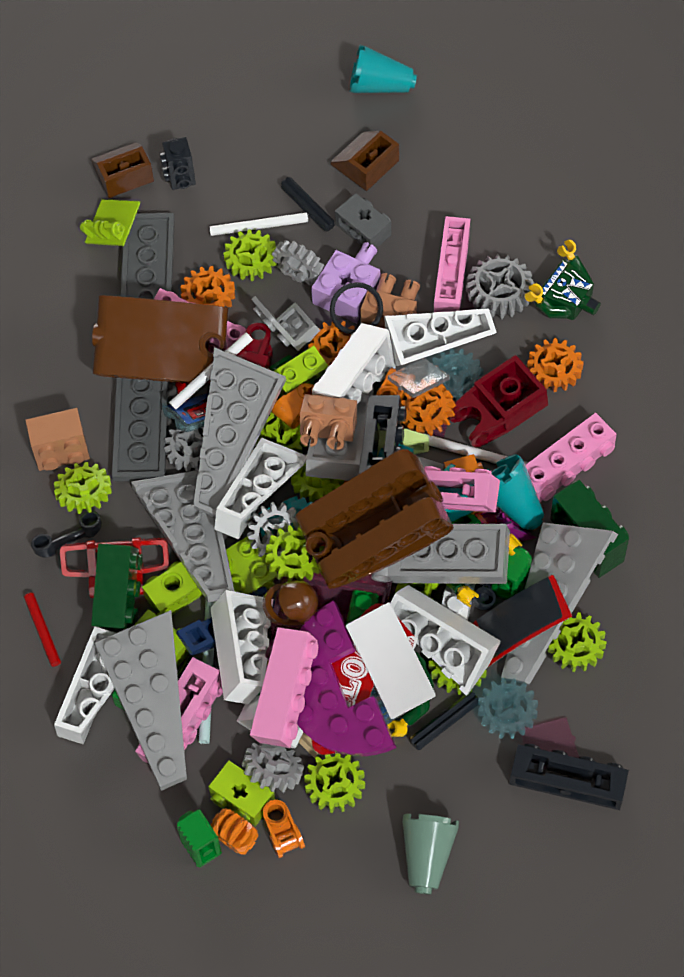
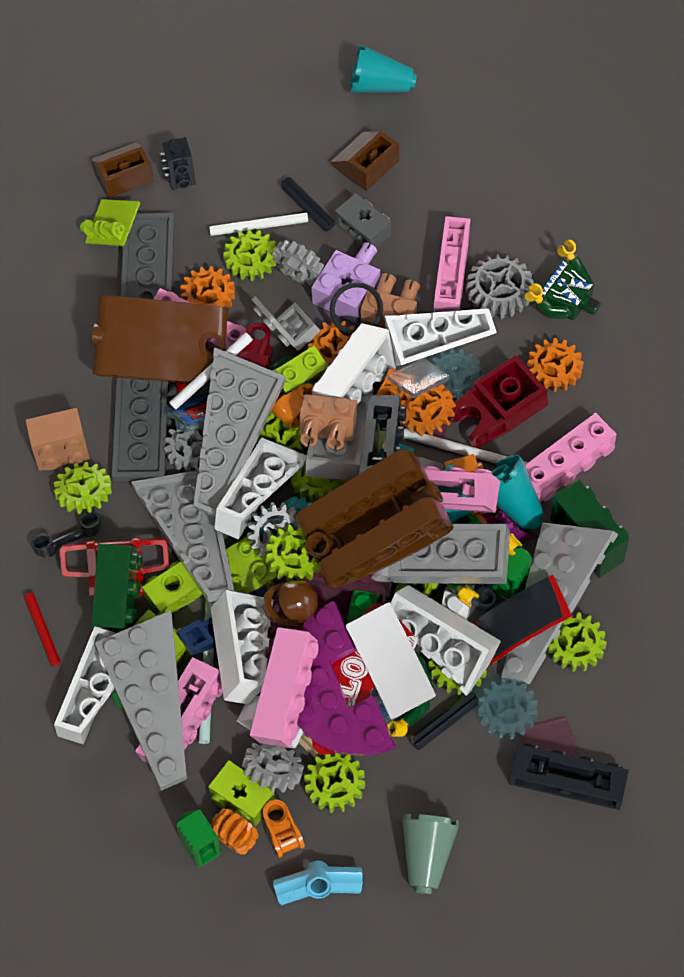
(305, 884): none -> medium azure piece
(416, 440): yellowish green slope -> none

